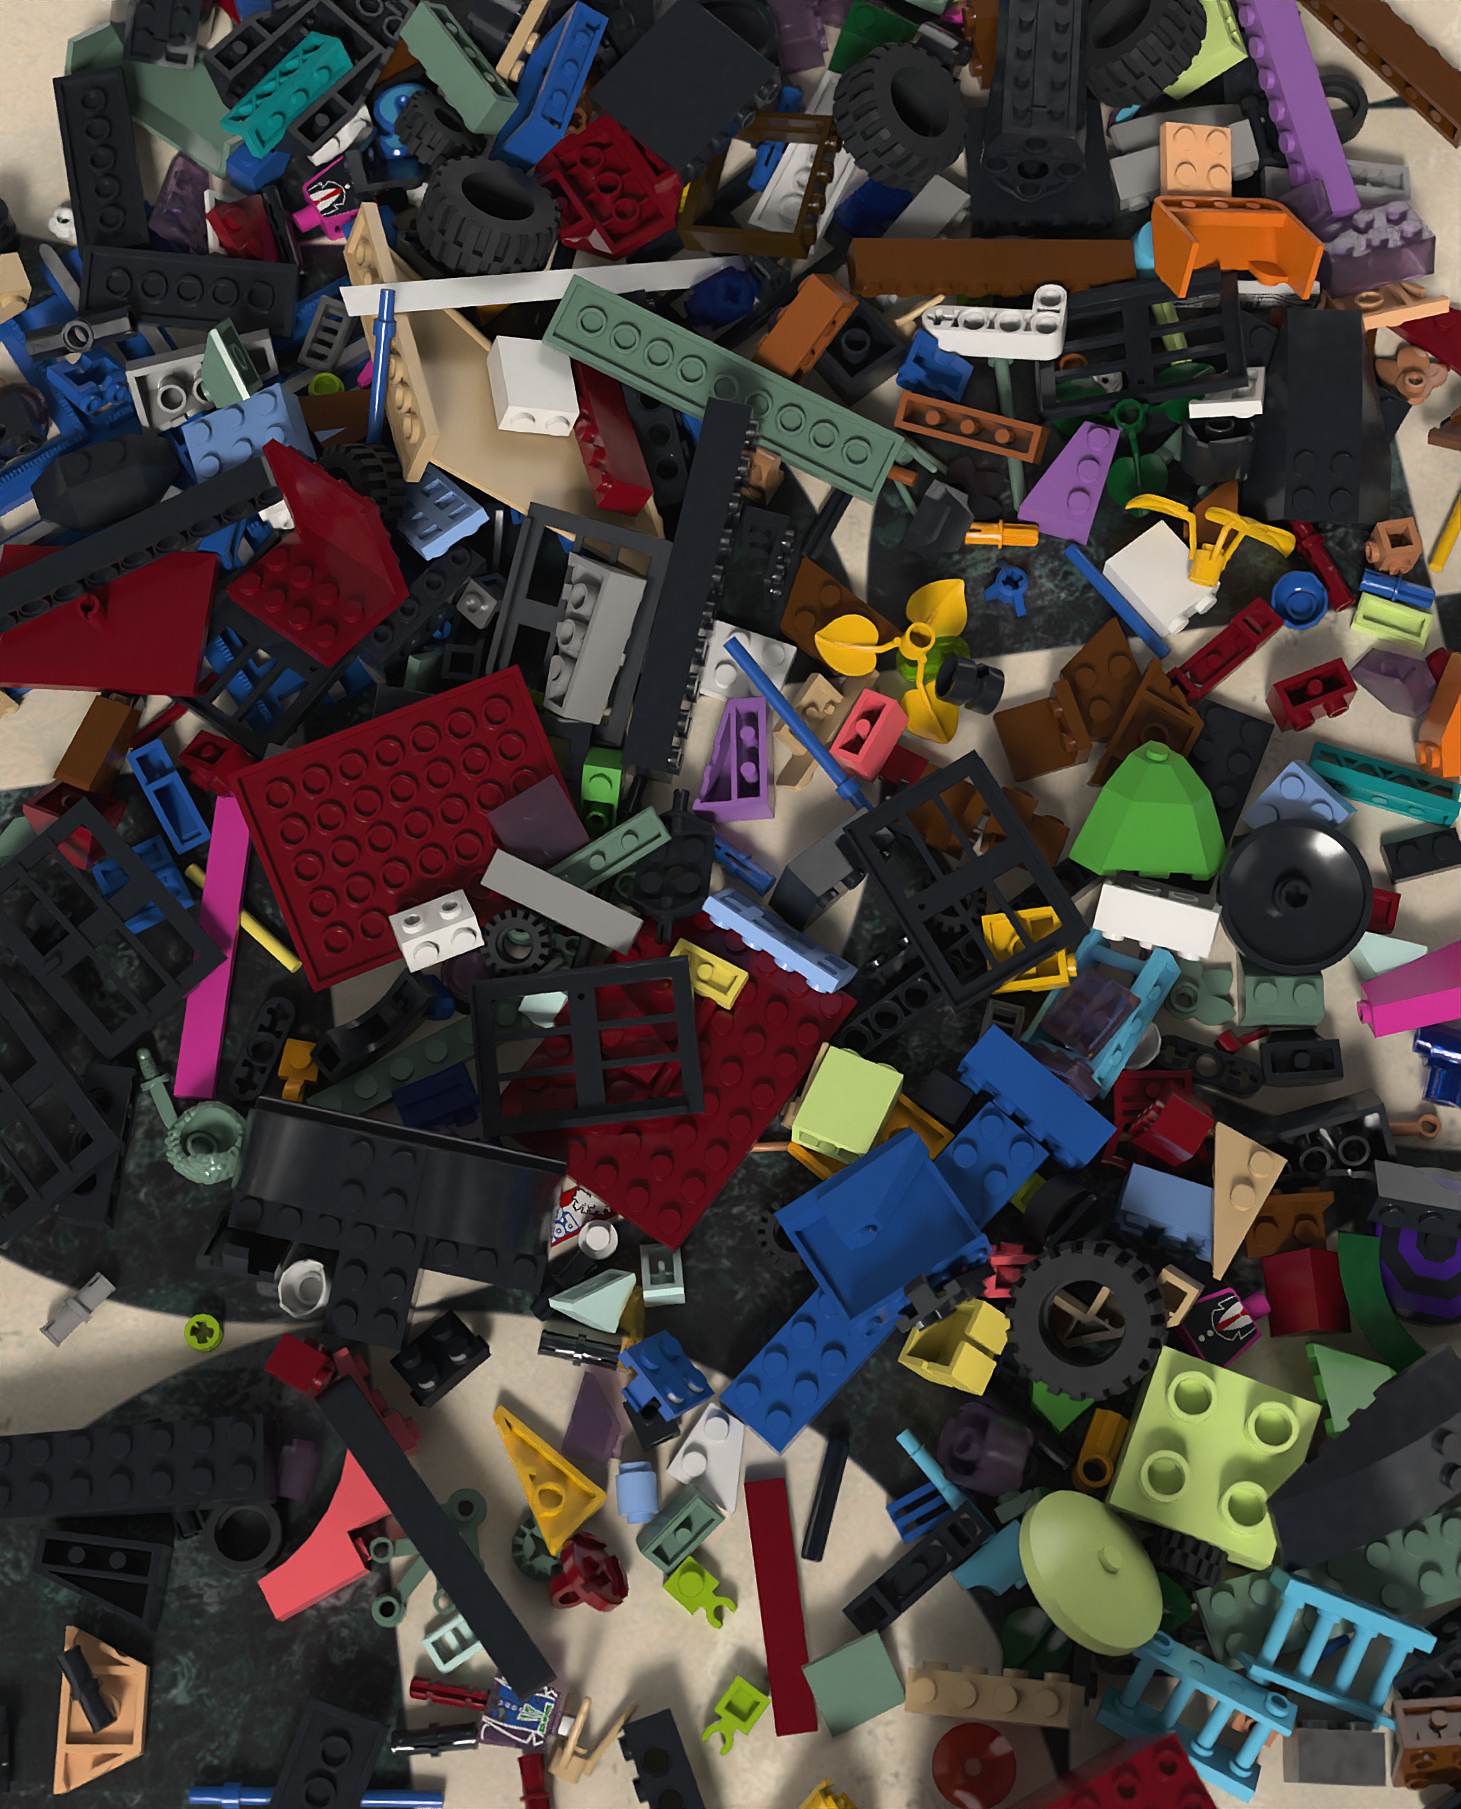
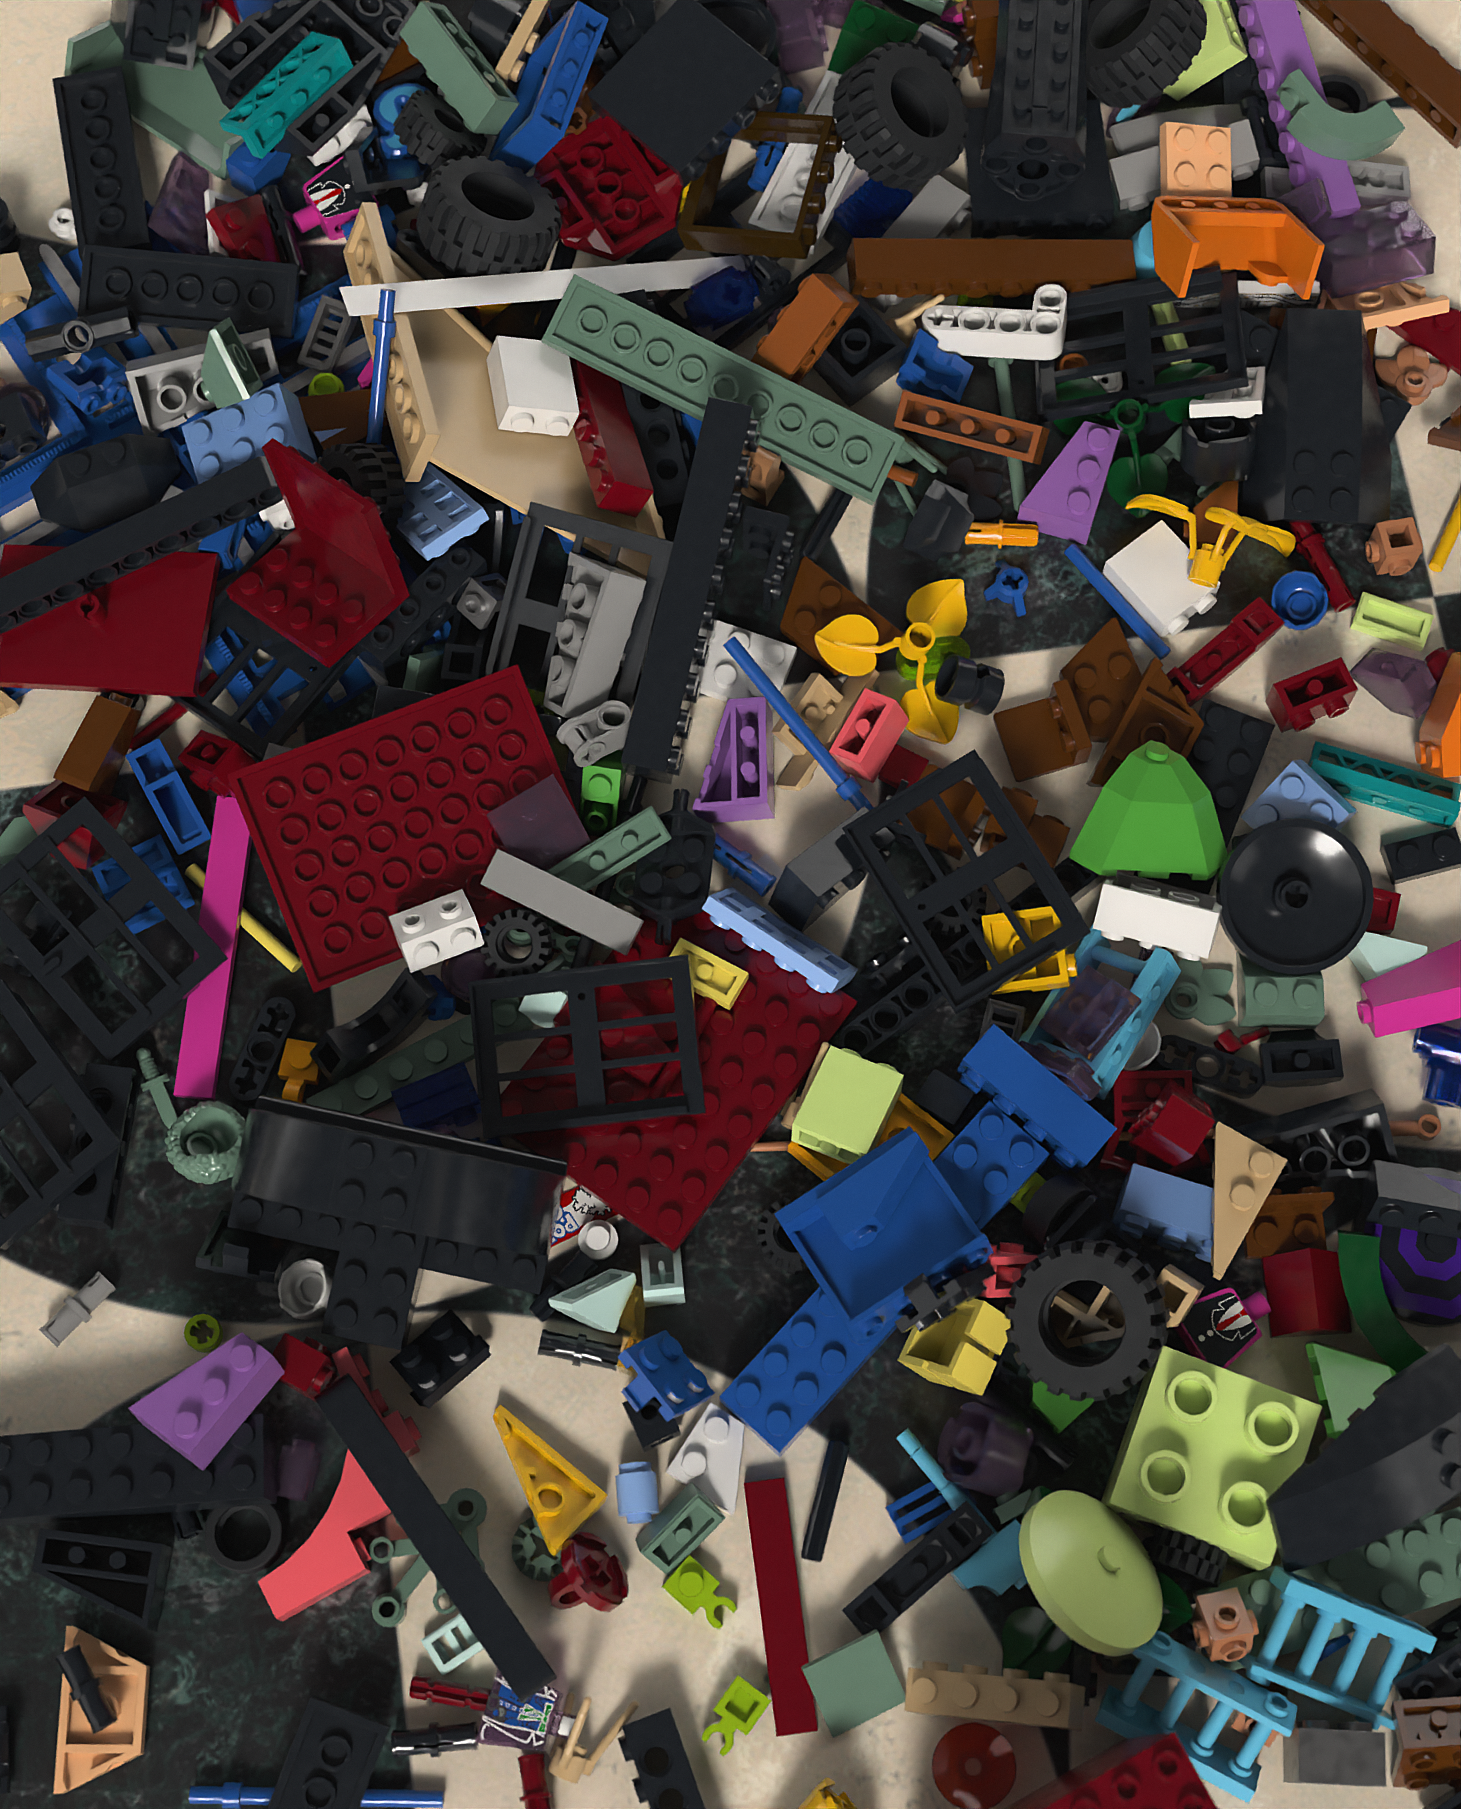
(210, 1399): none -> medium lavender wedge
(592, 735): none -> light grey piece
(593, 1427): clear purple slope -> none
(1100, 1448): light orange piece -> none
(1224, 1625): none -> nougat brick
(1332, 131): none -> sand green arch
(1396, 588): blue axle -> none

